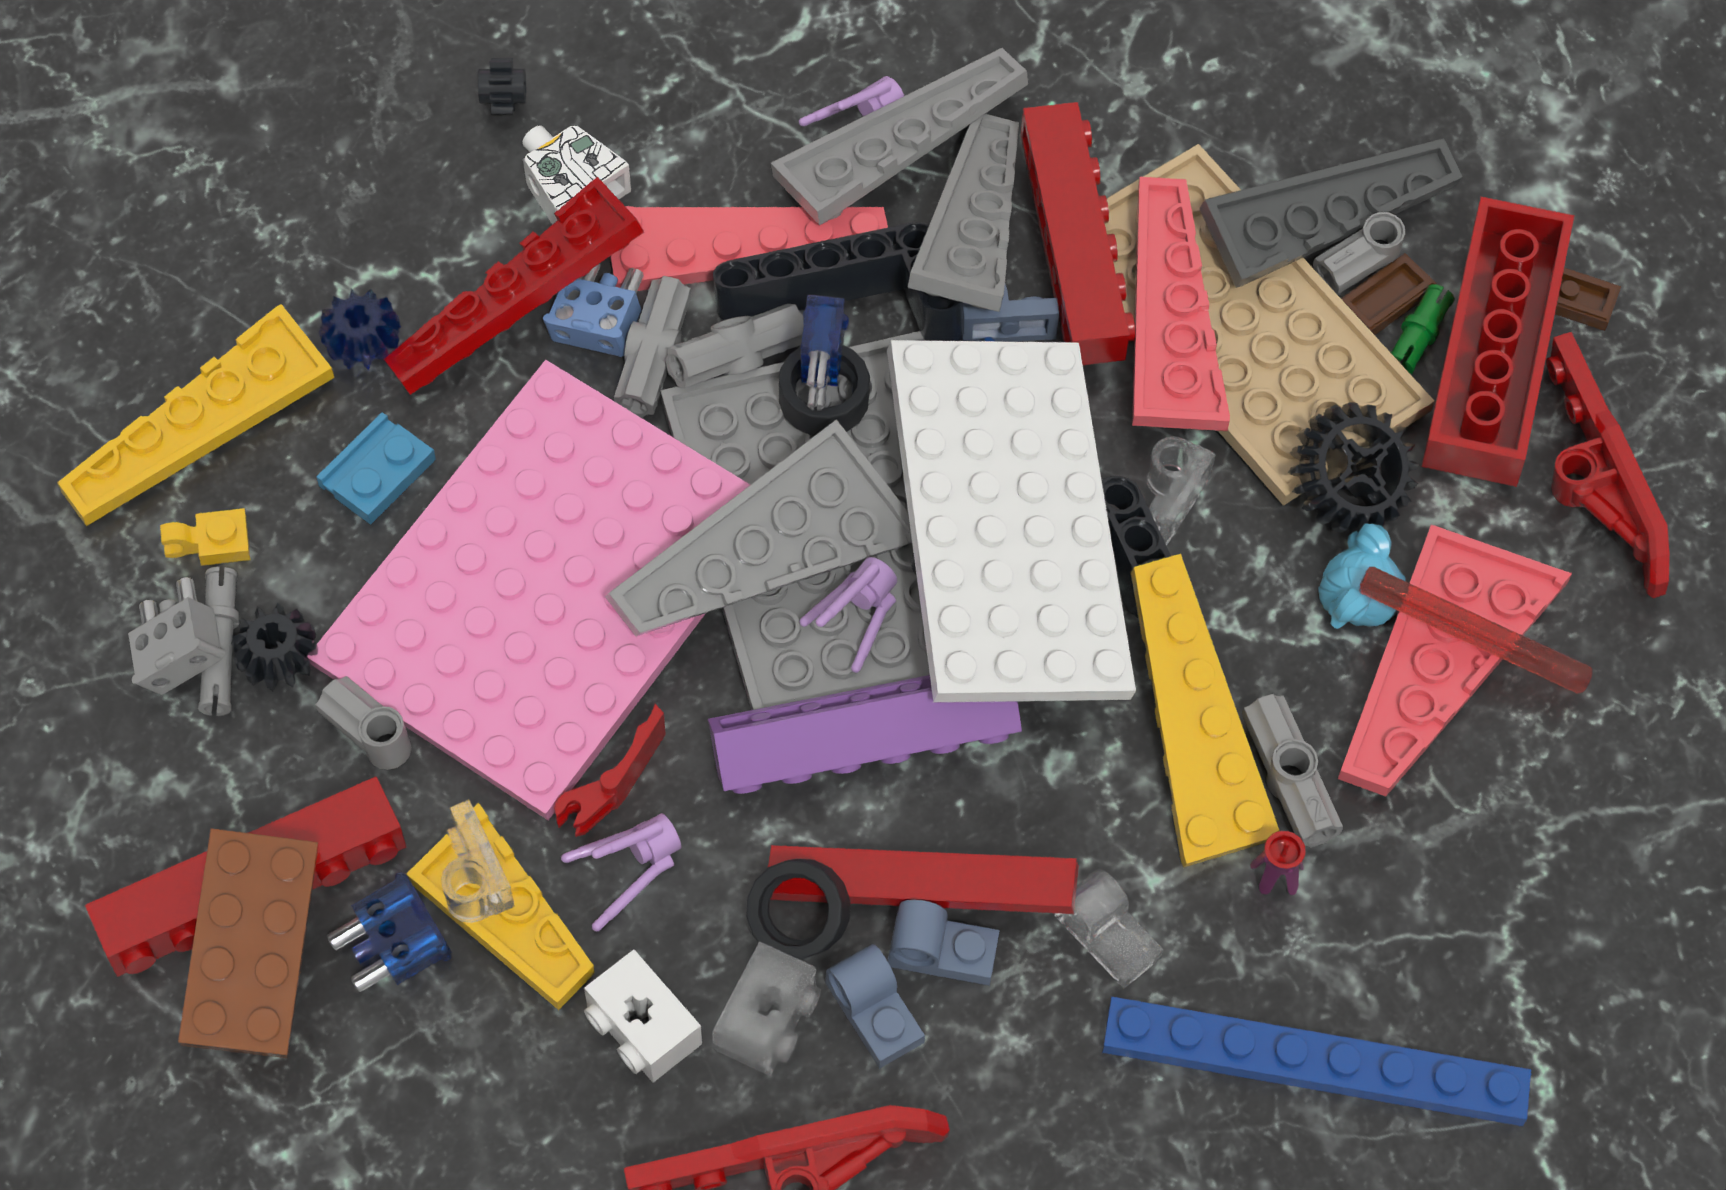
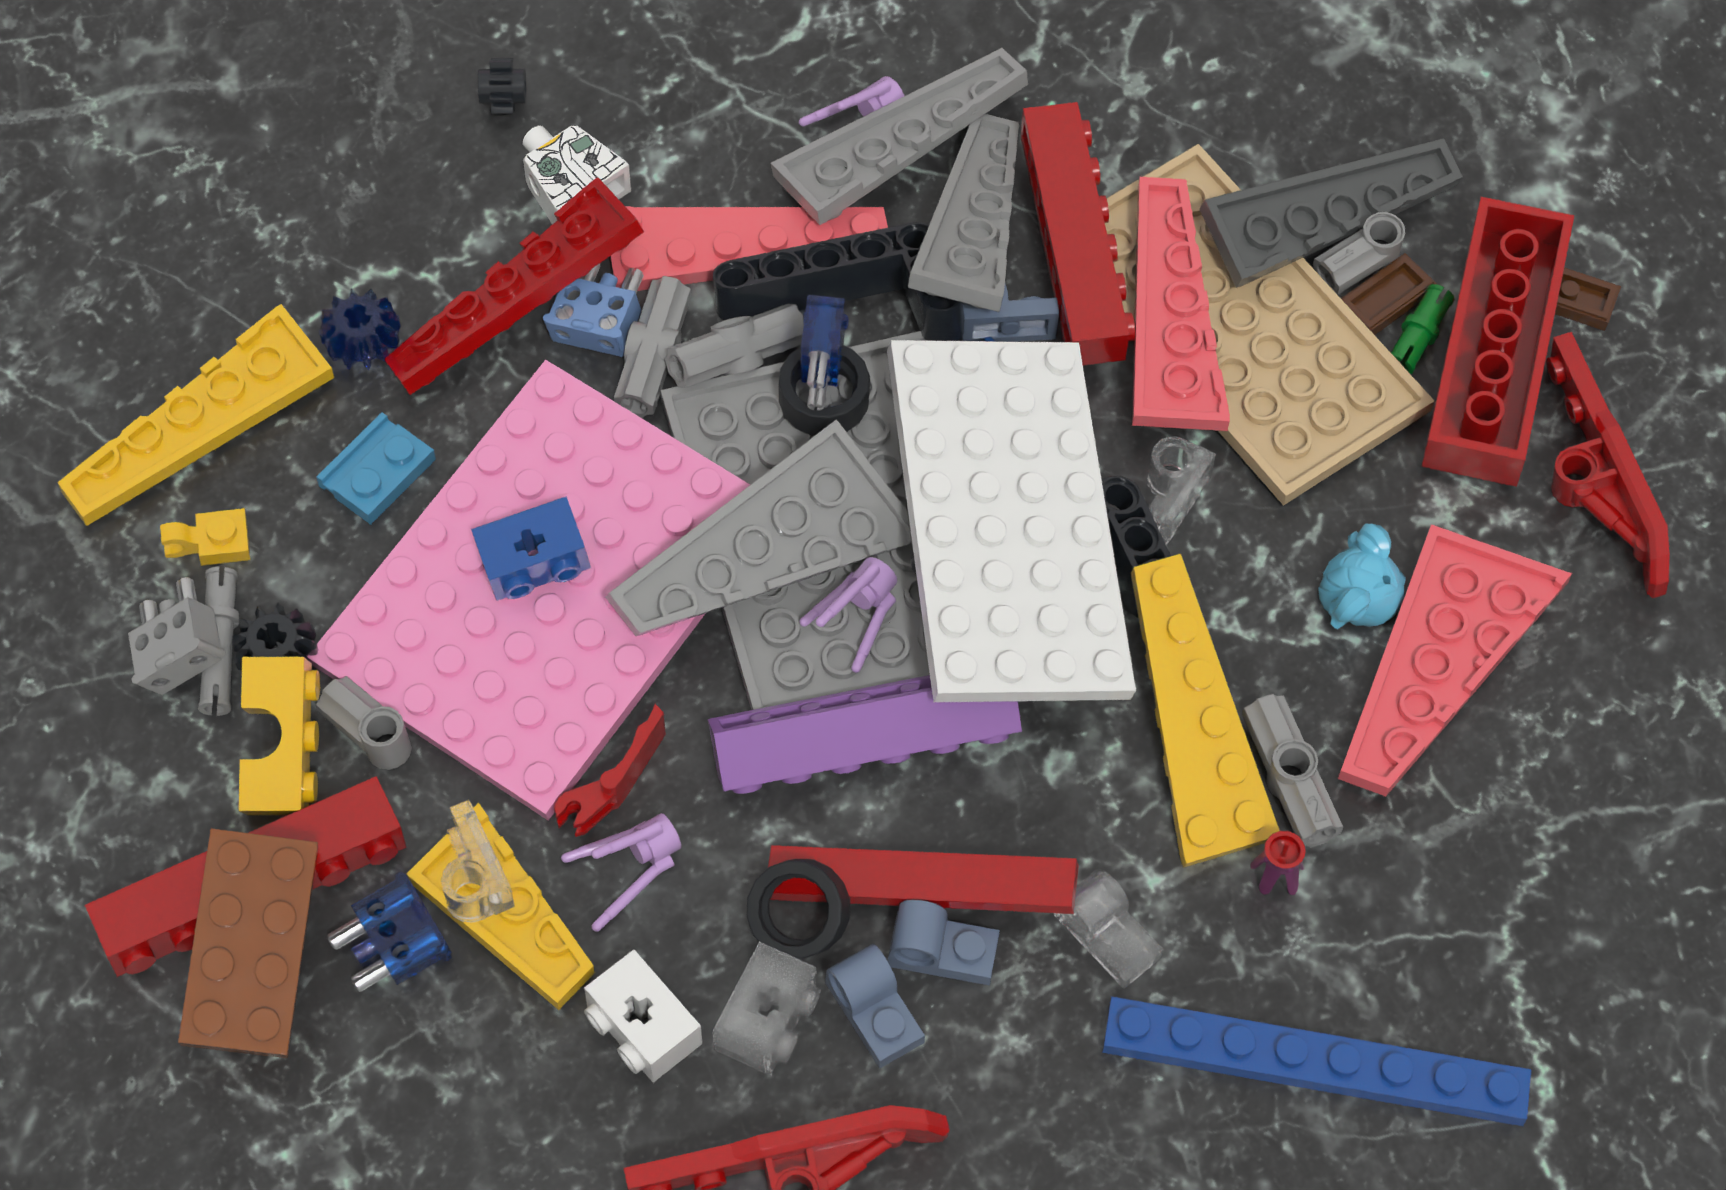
(283, 779): none -> yellow arch
(544, 528): none -> blue brick
(1380, 492): black gear -> none
(1475, 630): clear red axle -> none

